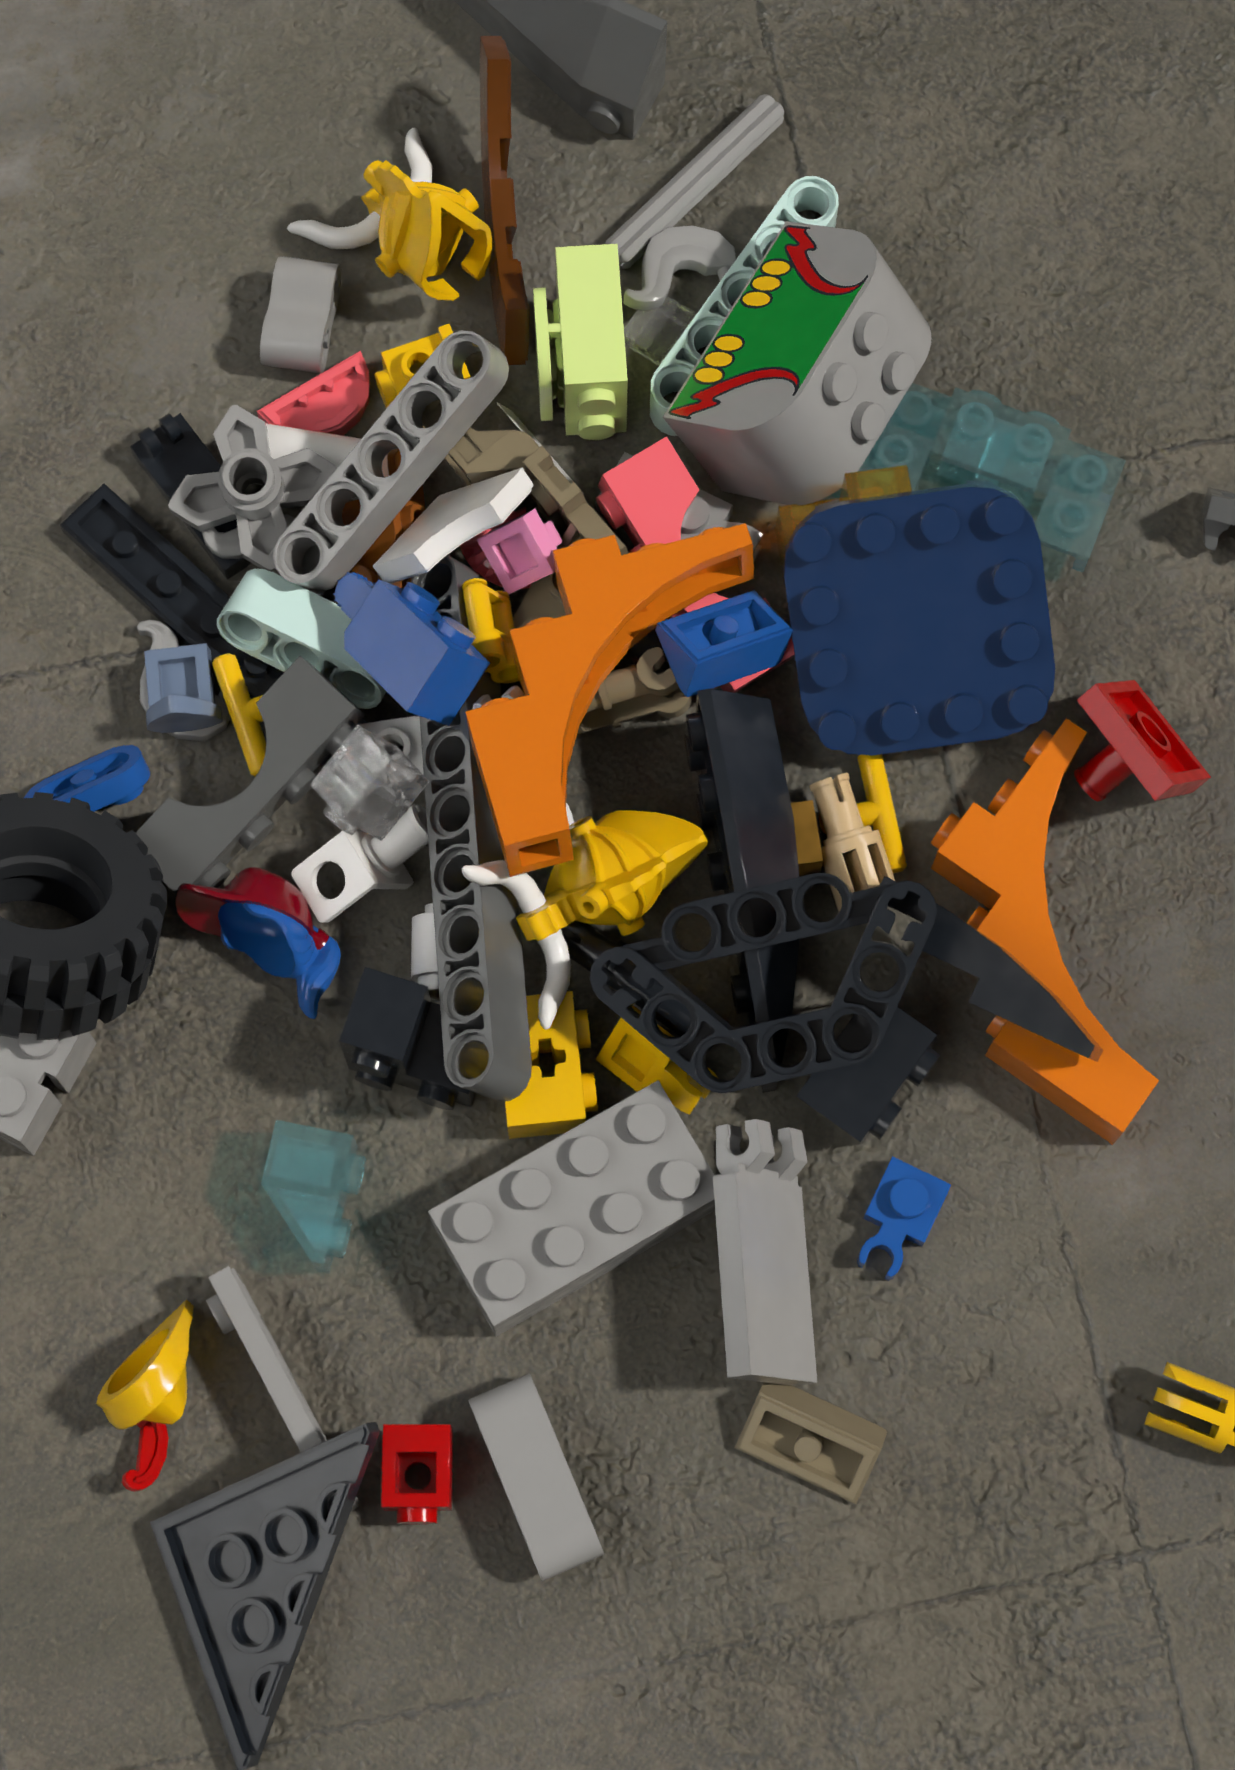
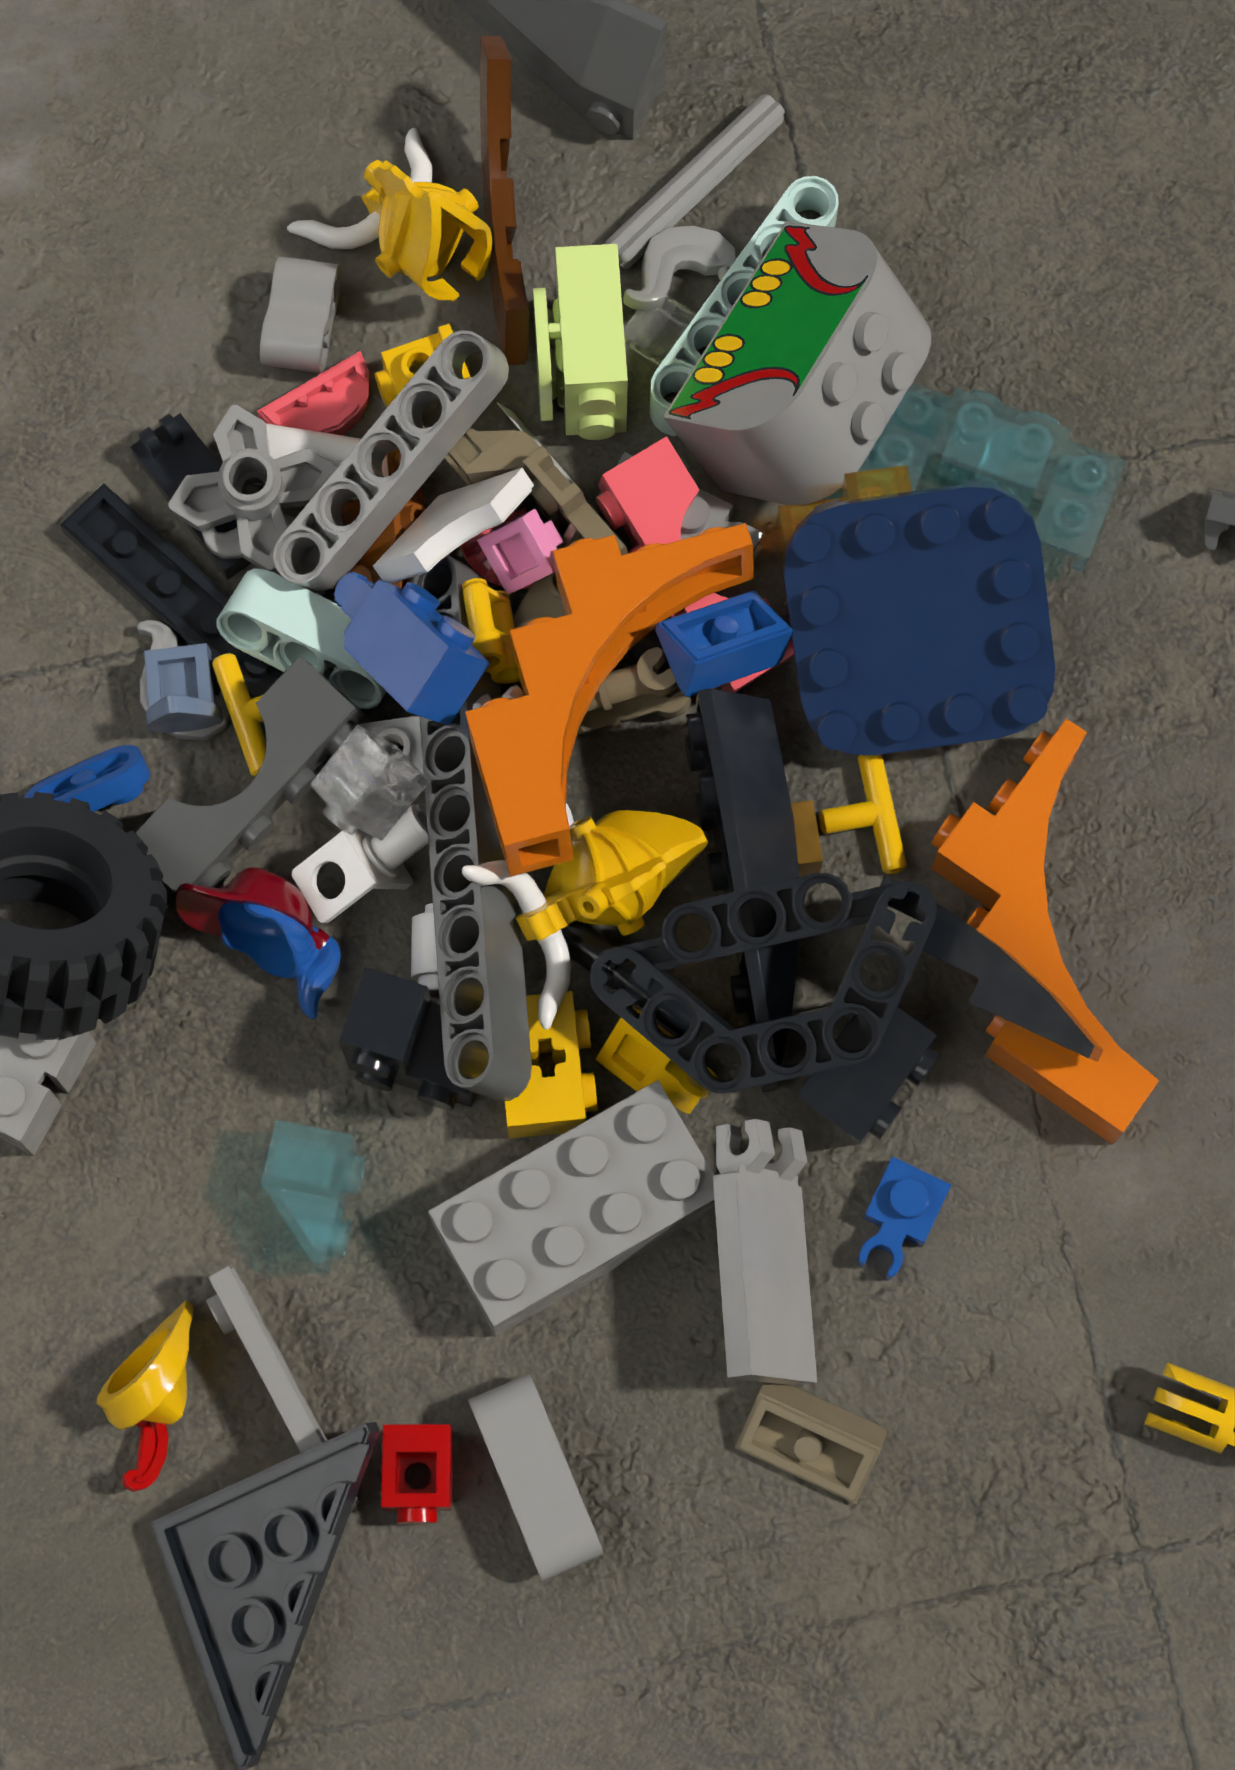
(851, 849): tan arm -> none
(1139, 744): red tile -> none

